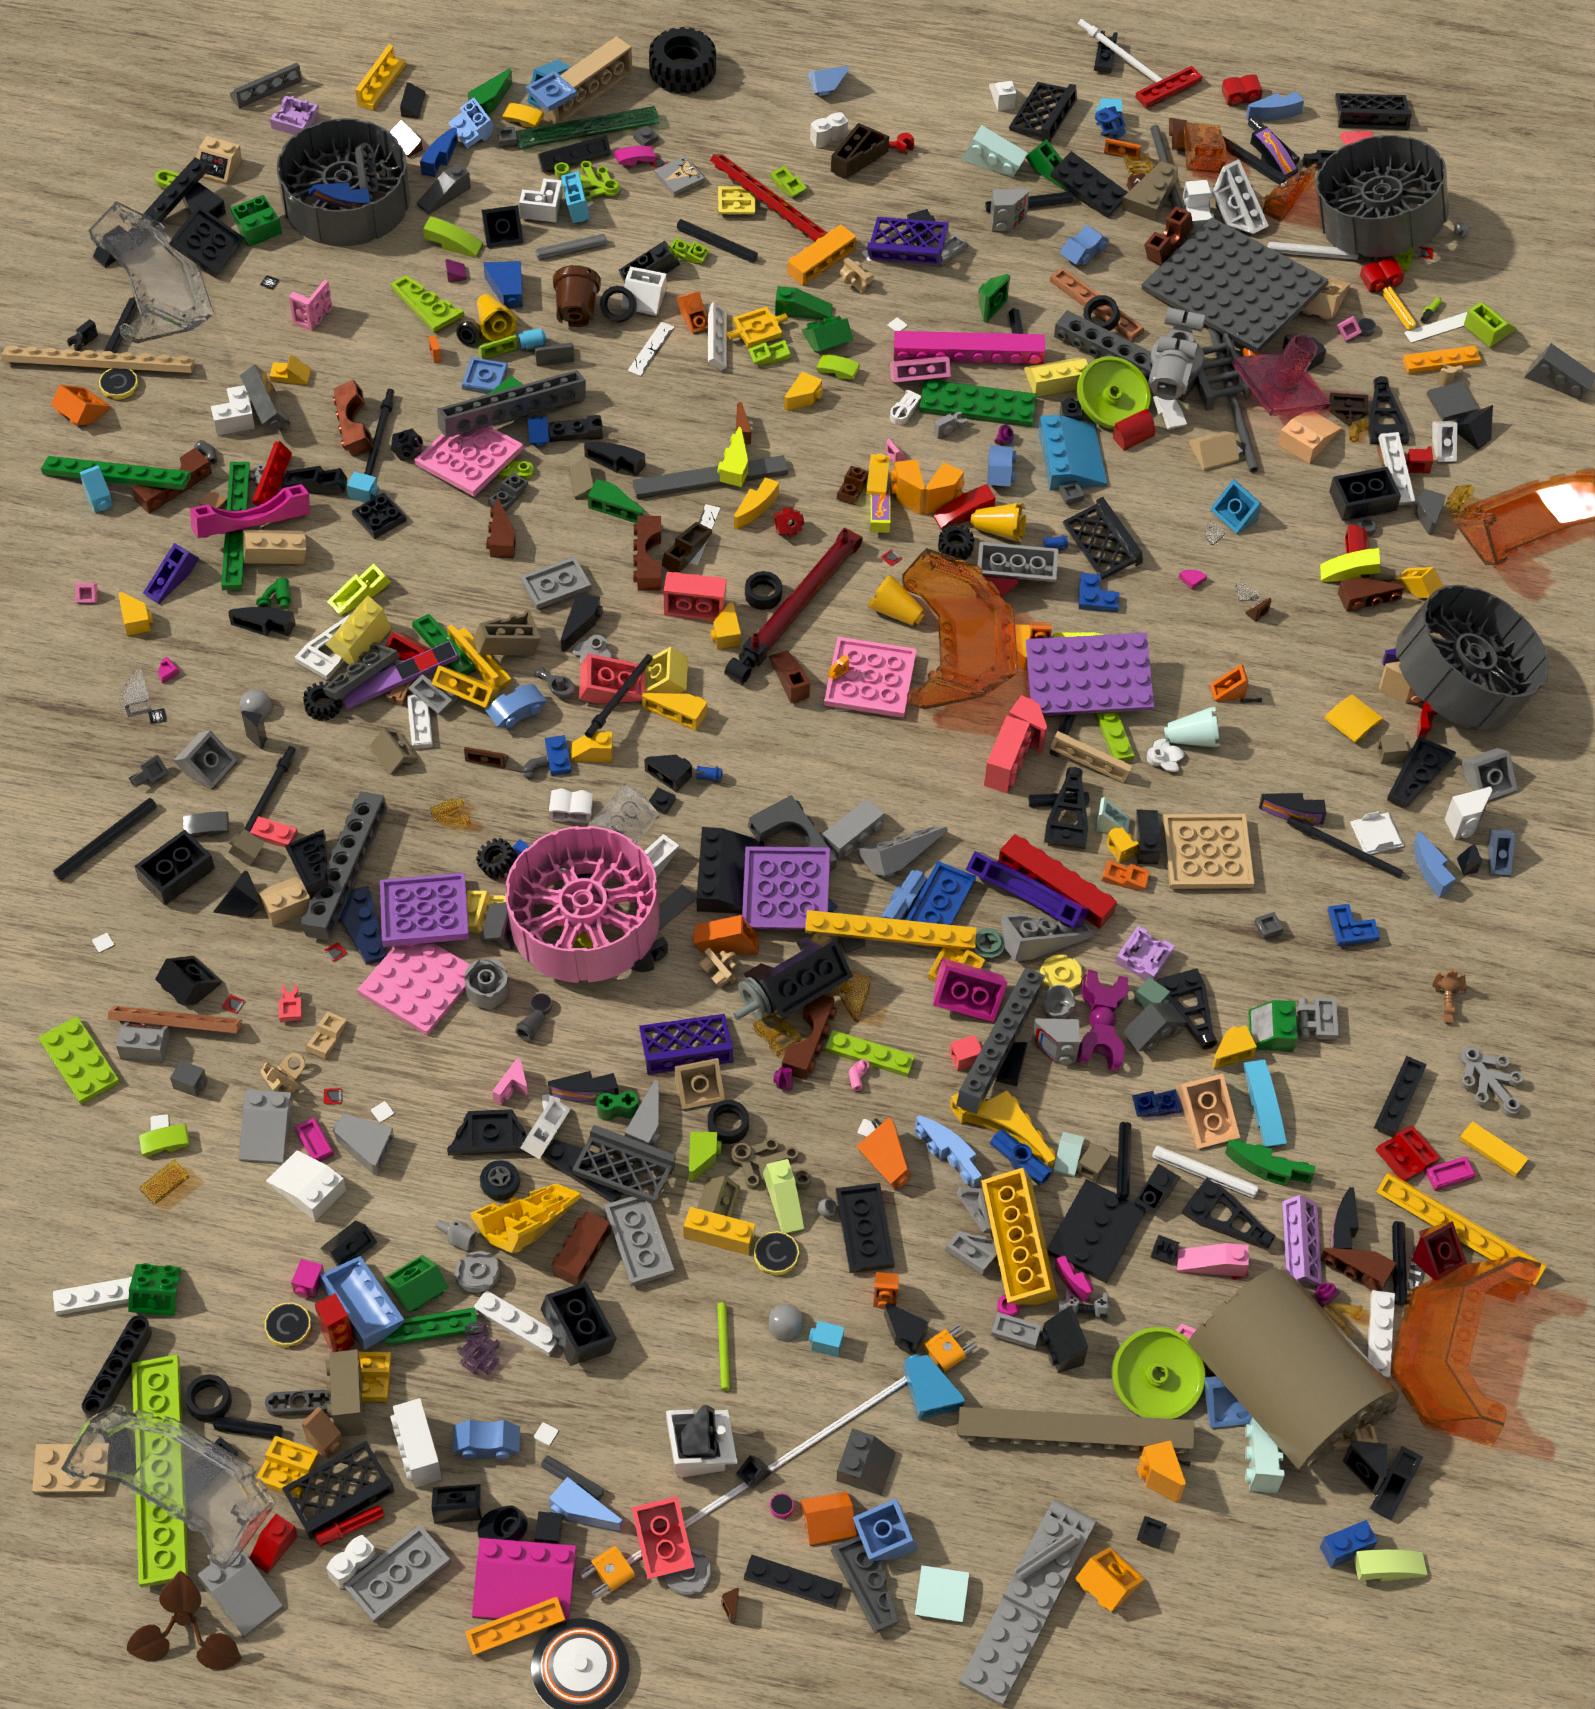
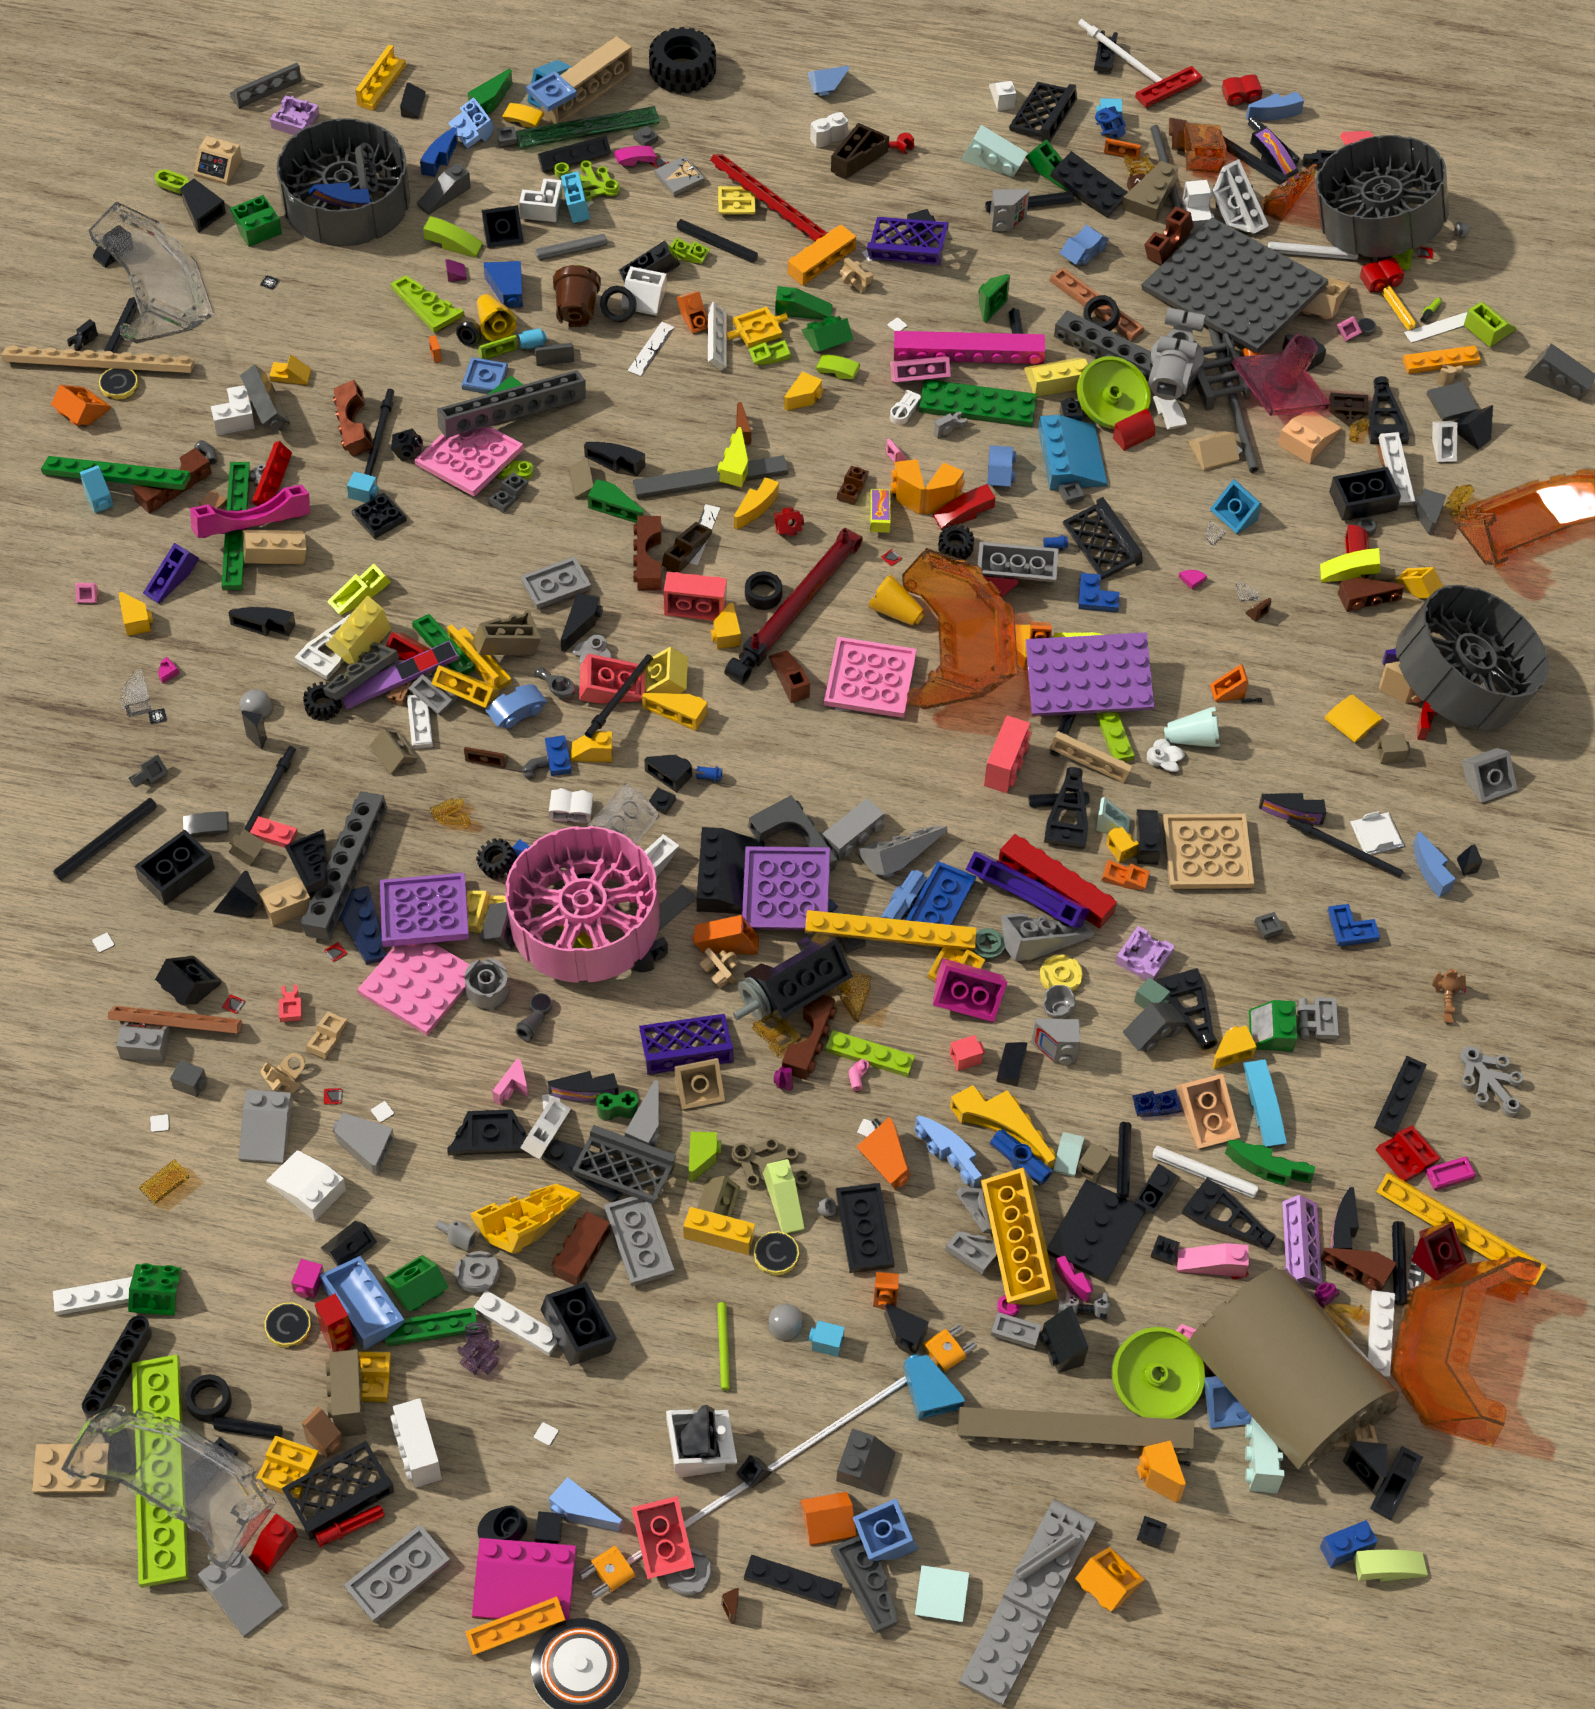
(78, 1060): lime plate -> none
(165, 1138): lime slope -> none
(177, 190): black plate -> none
(183, 1599): reddish brown plant -> none
(205, 759): light grey slope -> none
(206, 241): black plate -> none
(282, 591): green plant -> none
(282, 1410): dark grey beam -> none
(310, 311): bright pink bracket -> none
(314, 1140): dark pink tile -> none
(317, 480): black slope -> none
(353, 1560): white brick -> none
(407, 138): slope -> none
(456, 1503): black slope -> none
(486, 1439): medium blue brick -> none
(502, 538): copper slope -> none
(506, 1175): black wheel -> none
(538, 430): blue slope -> none
(562, 1472): dark grey axle -> none
(576, 429): black plate -> none
(729, 1106): black tyre -> none
(781, 1505): black tile -> none
(787, 182): lime slope -> none
(839, 668): light orange tile -> none
(878, 474): yellow slope -> none
(952, 247): light grey tile -> none
(1000, 1040): dark grey brick -> none
(1003, 521): yellow cone -> none
(1004, 435): magenta plate -> none
(1030, 711): coral slope -> none
(1102, 1020): magenta piece -> none
(1368, 117): black fence -> none
(1419, 460): red brick -> none
(1419, 769): black wing -> none
(1466, 812): white slope -> none
(1493, 1149): yellow tile -> none
(1501, 851): sand blue slope -> none

